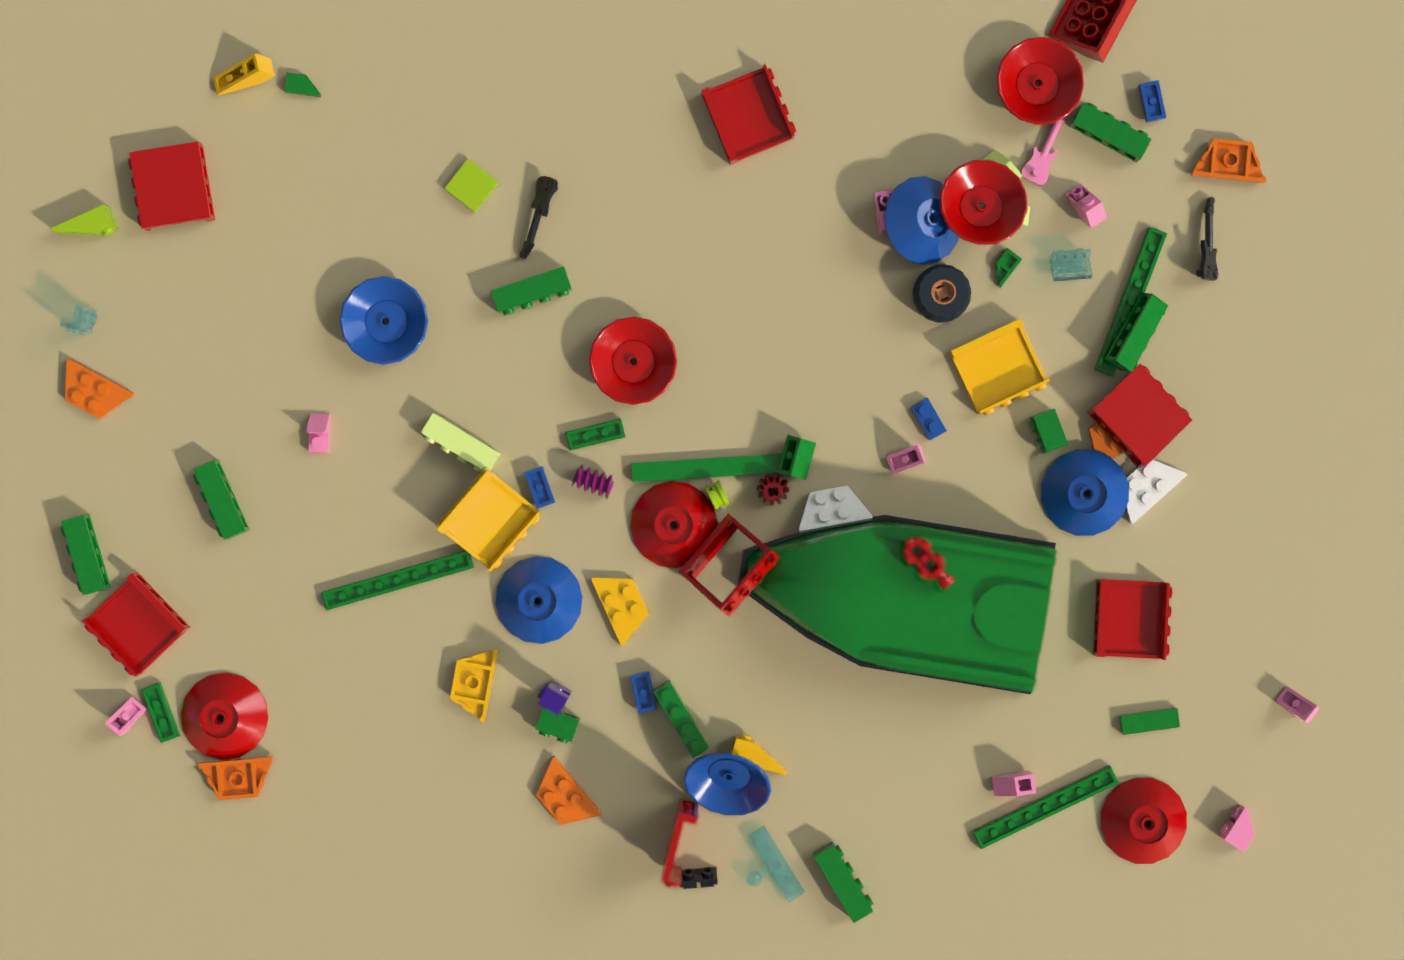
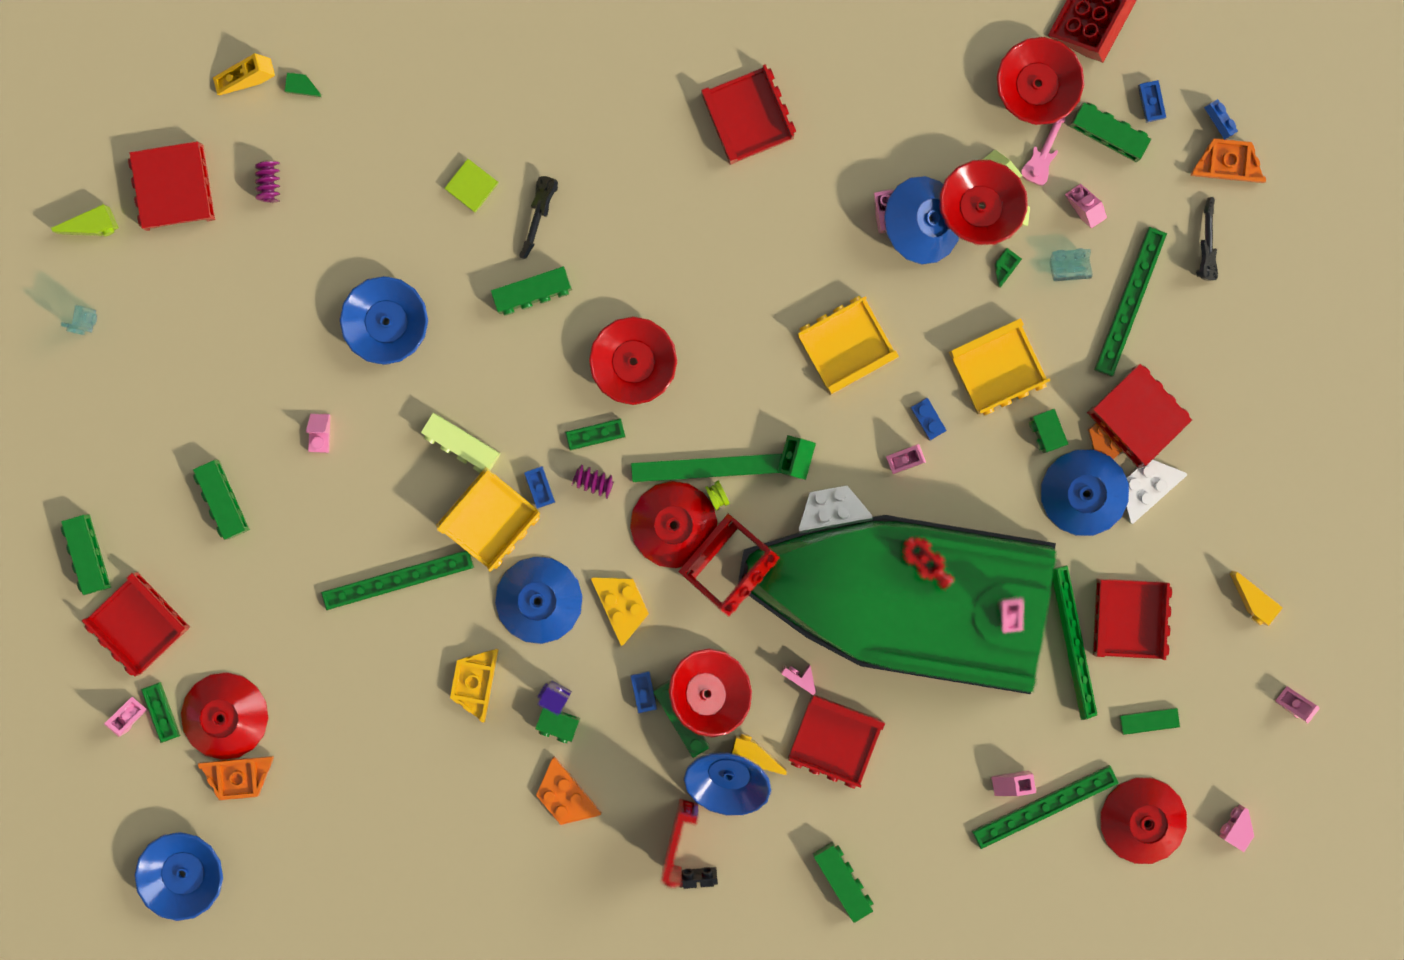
(92, 391): orange wing -> none
(160, 879): none -> blue dish
(266, 181): none -> magenta piece
(727, 691): none -> red dish
(774, 495): dark red gear -> none
(775, 865): clear light blue plate -> none
(804, 681): none -> bright pink slope
(835, 741): none -> red panel
(846, 344): none -> yellow panel
(941, 293): black wheel -> none
(1011, 615): none -> bright pink slope
(1074, 642): none -> green tile
(1136, 332): green brick -> none
(1220, 118): none -> blue plate
(1255, 601): none -> yellow slope

